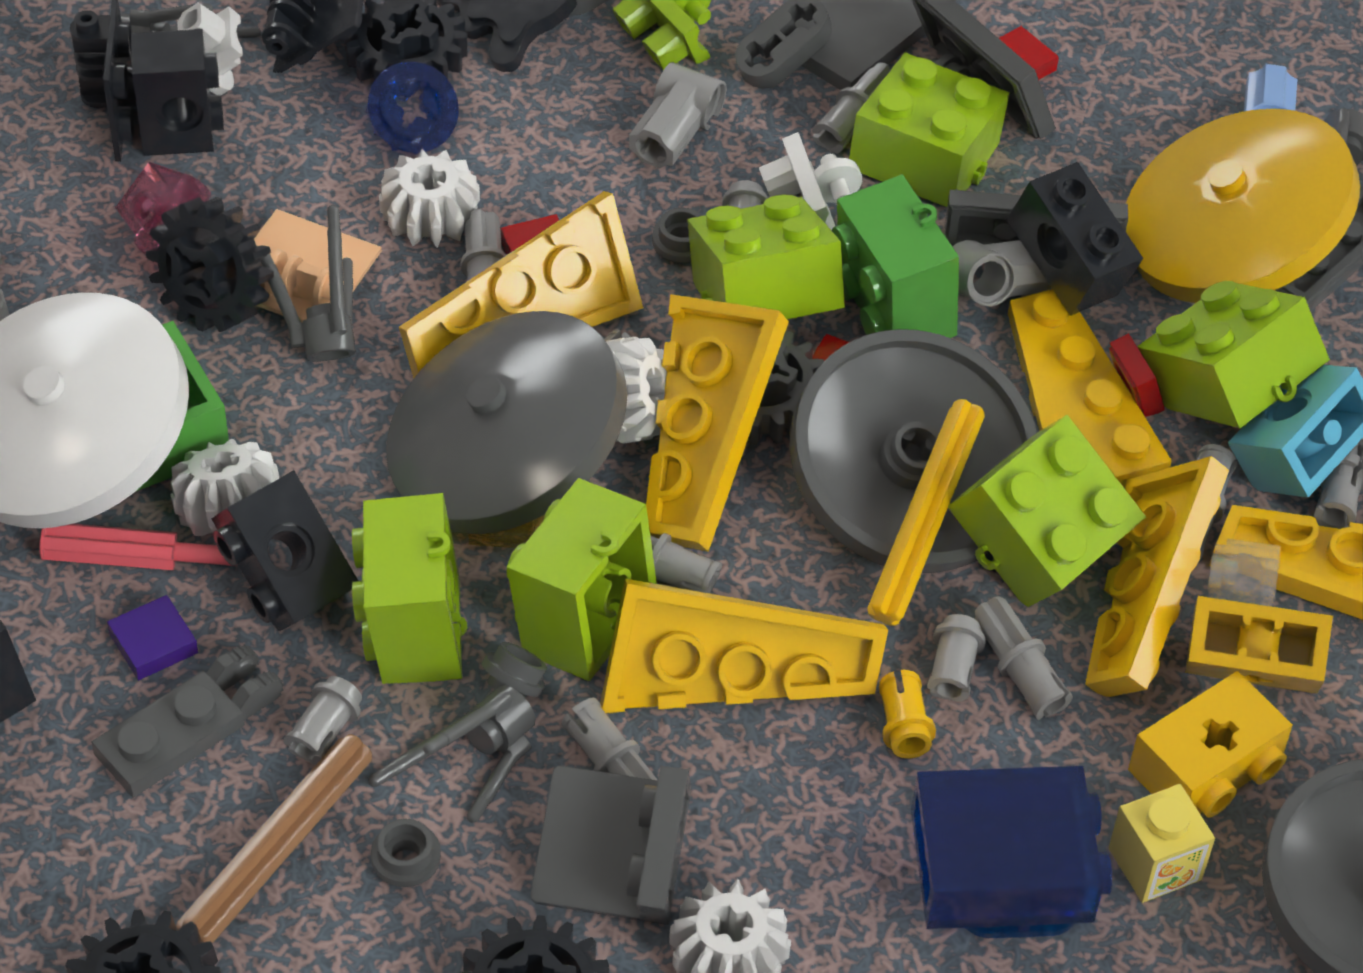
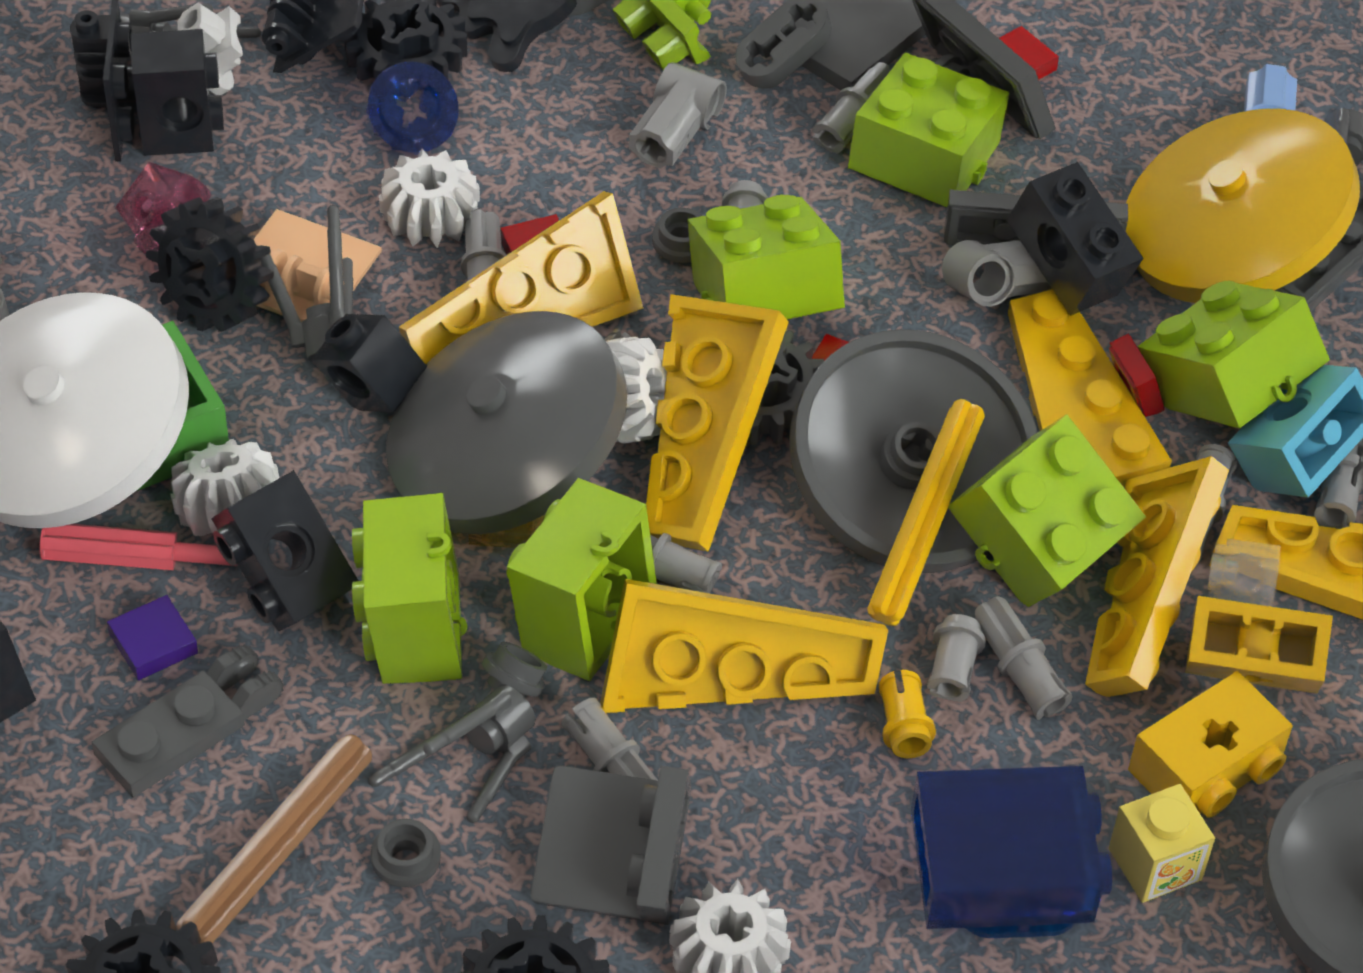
(325, 717): light grey pin -> none
(369, 362): none -> black brick
(820, 186): white hips -> none
(897, 260): bright green brick -> none

